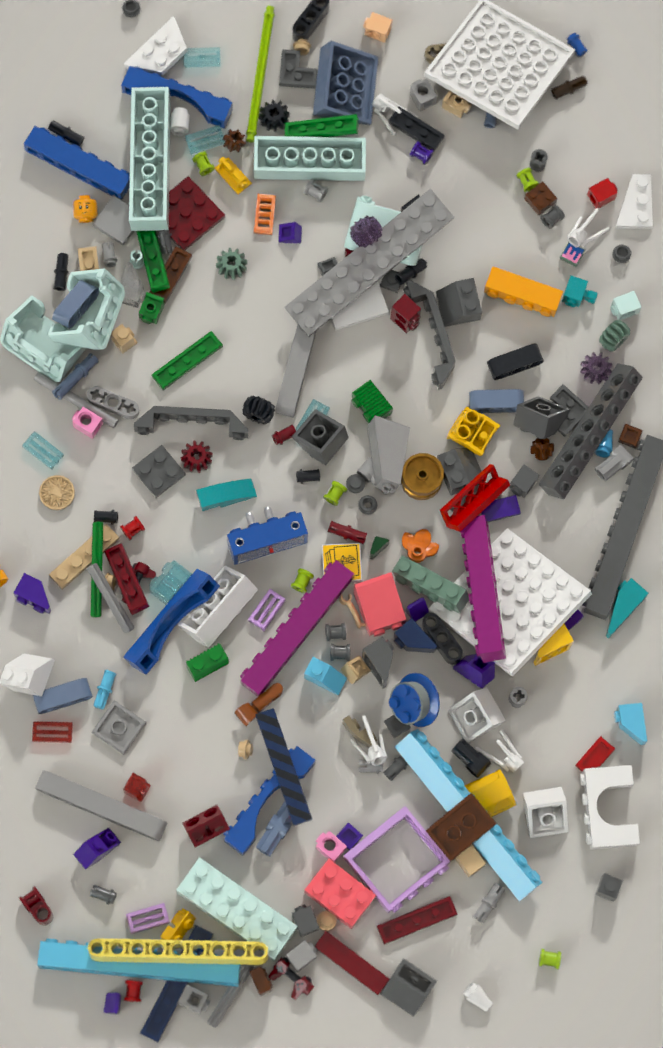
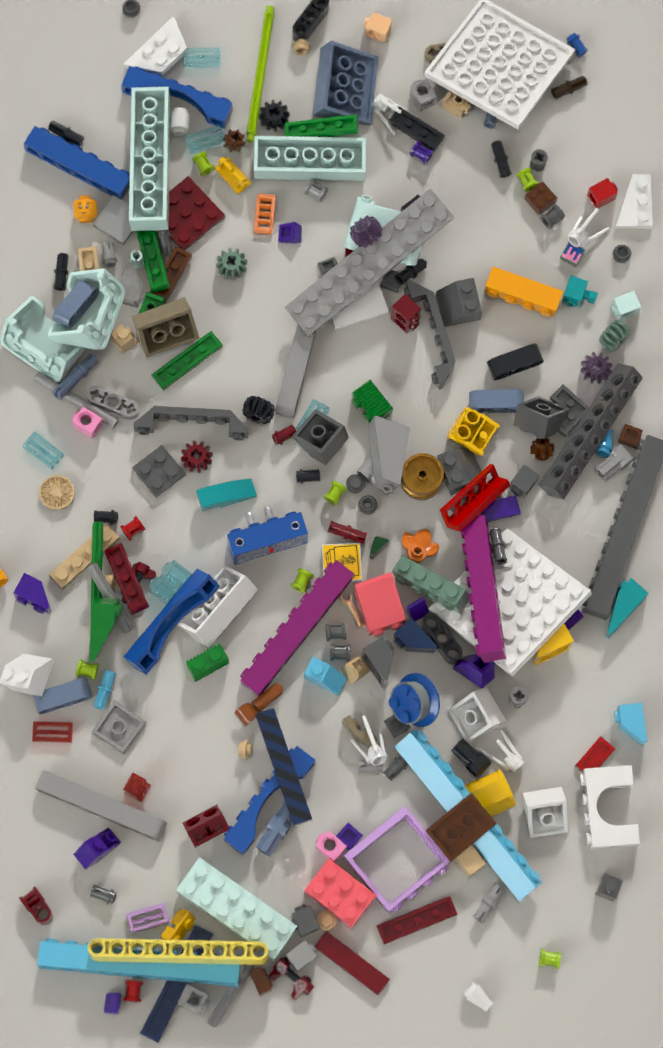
(87, 669): none -> lime bush
(103, 619): none -> green slope
(165, 327): none -> dark tan brick
(257, 623): lavender tile -> none
(294, 76): dark grey plate -> none
(408, 987): dark grey slope -> none
(498, 546): none -> dark grey pin
(501, 159): none -> black axle

